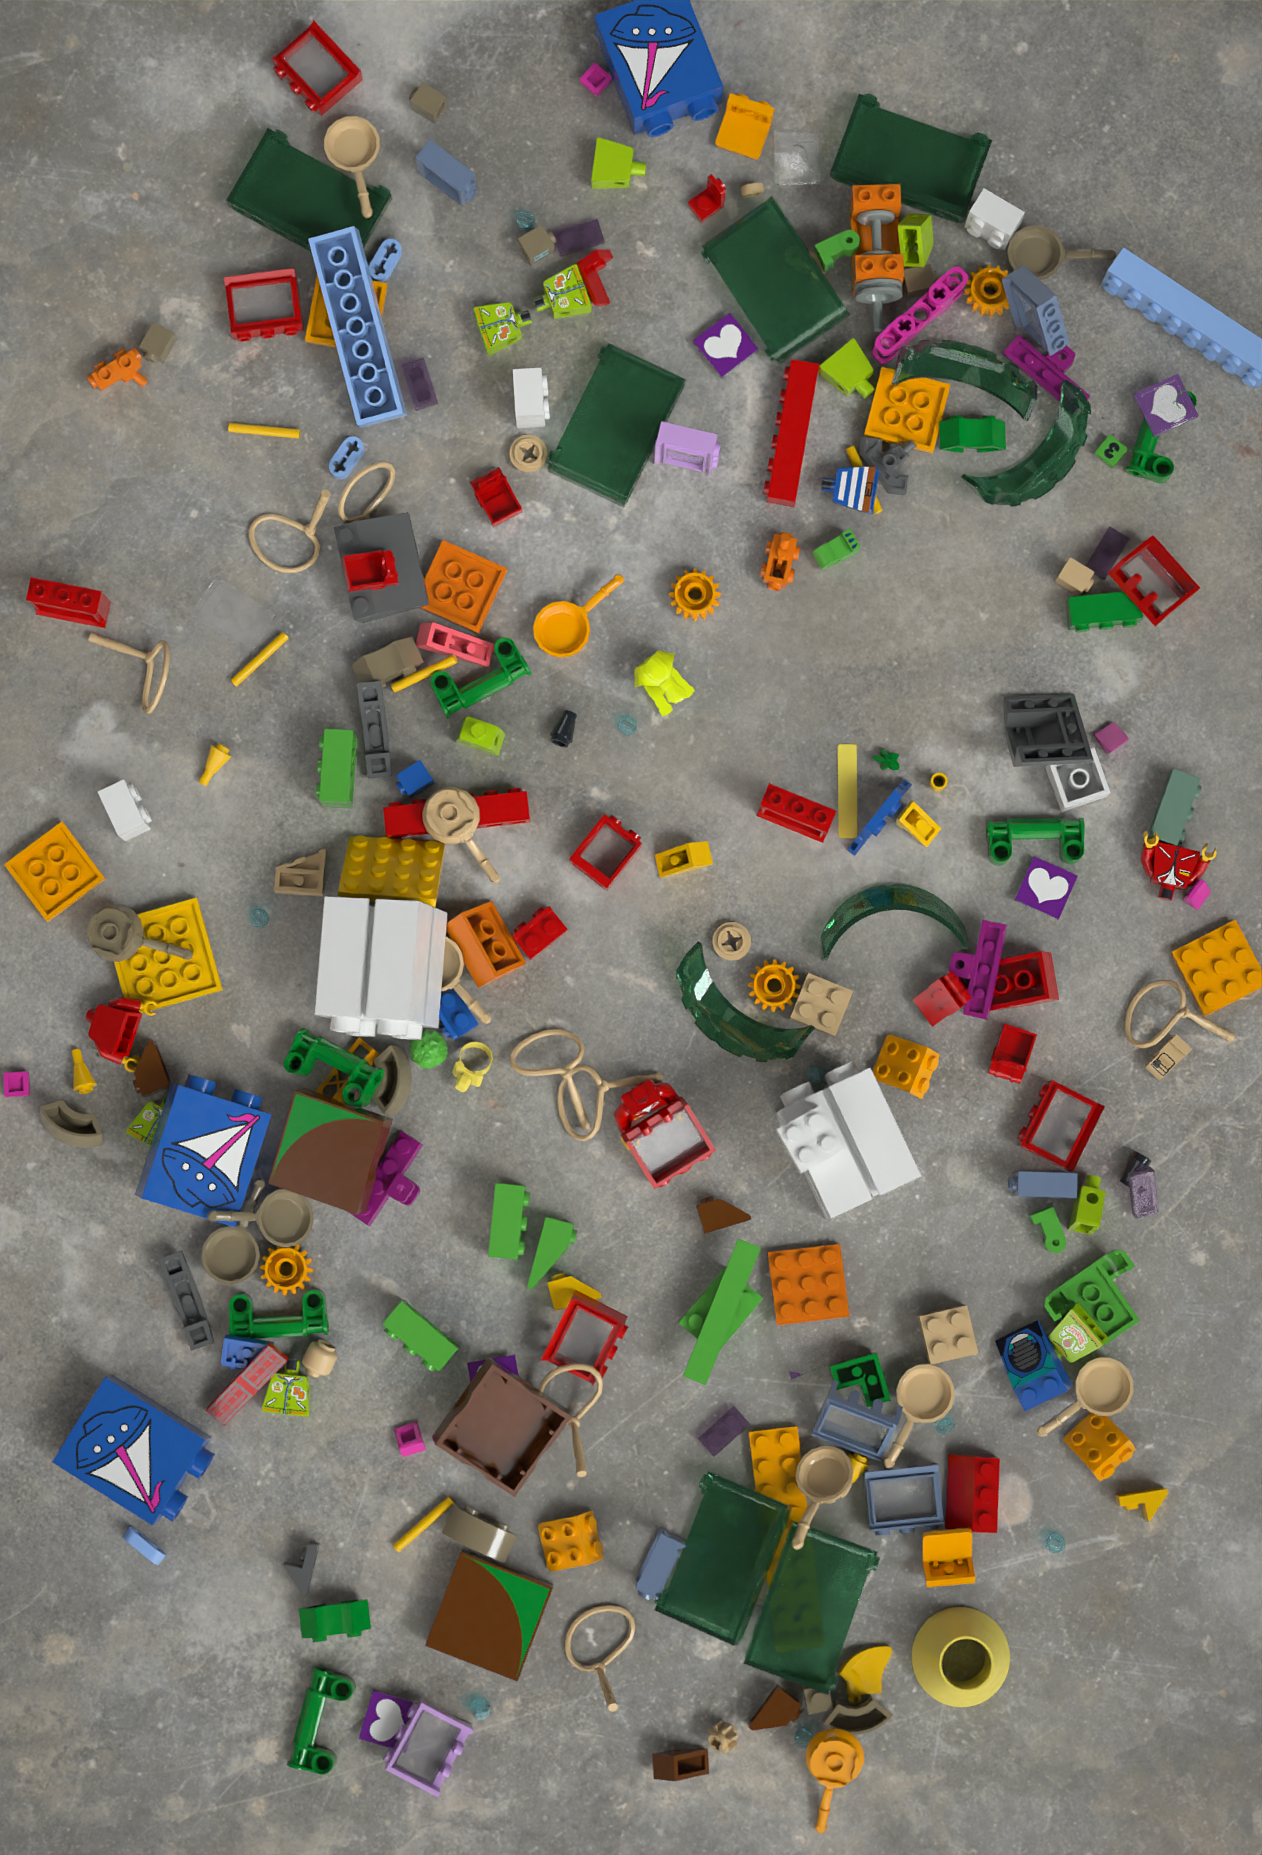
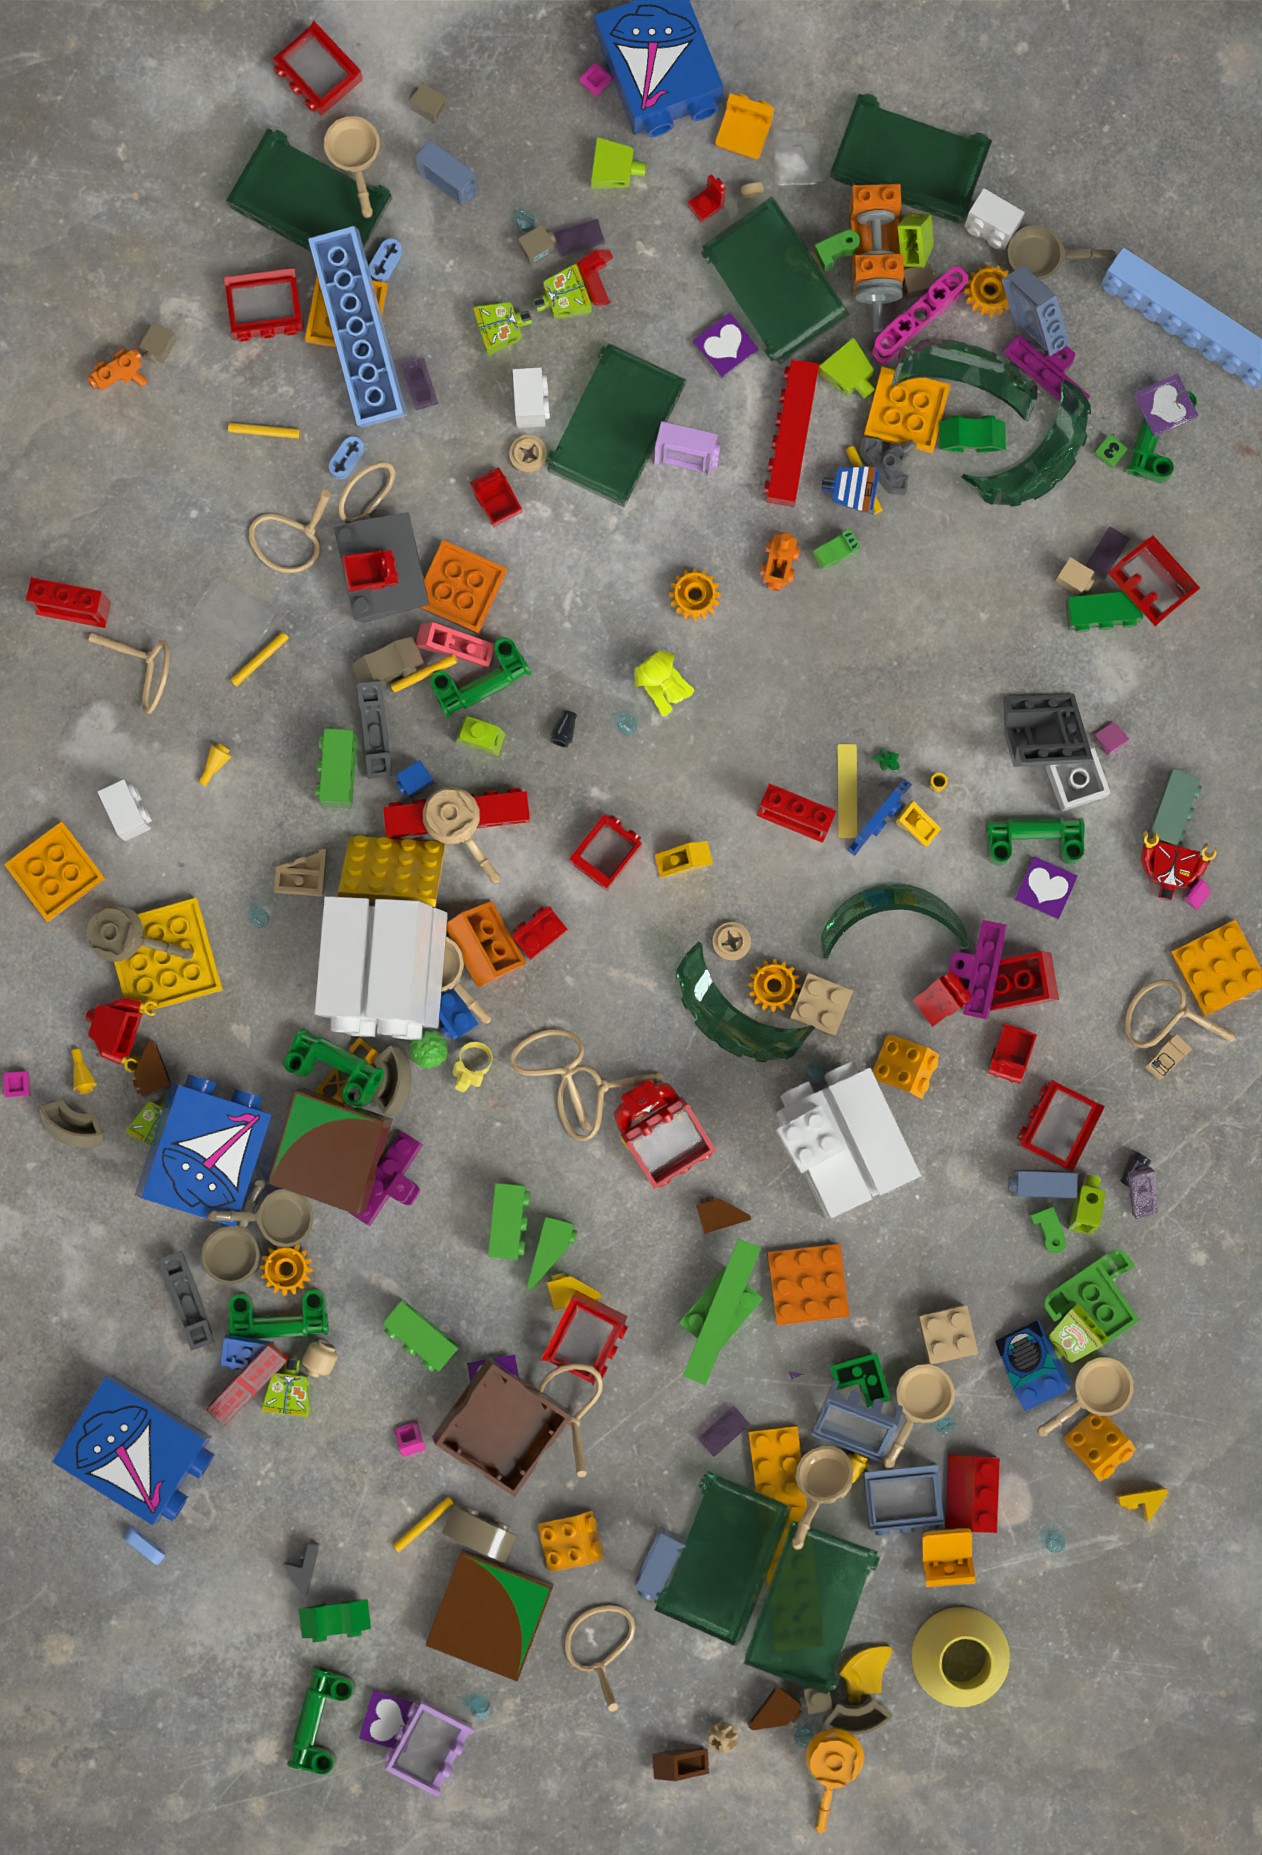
(563, 627): light orange piece -> none

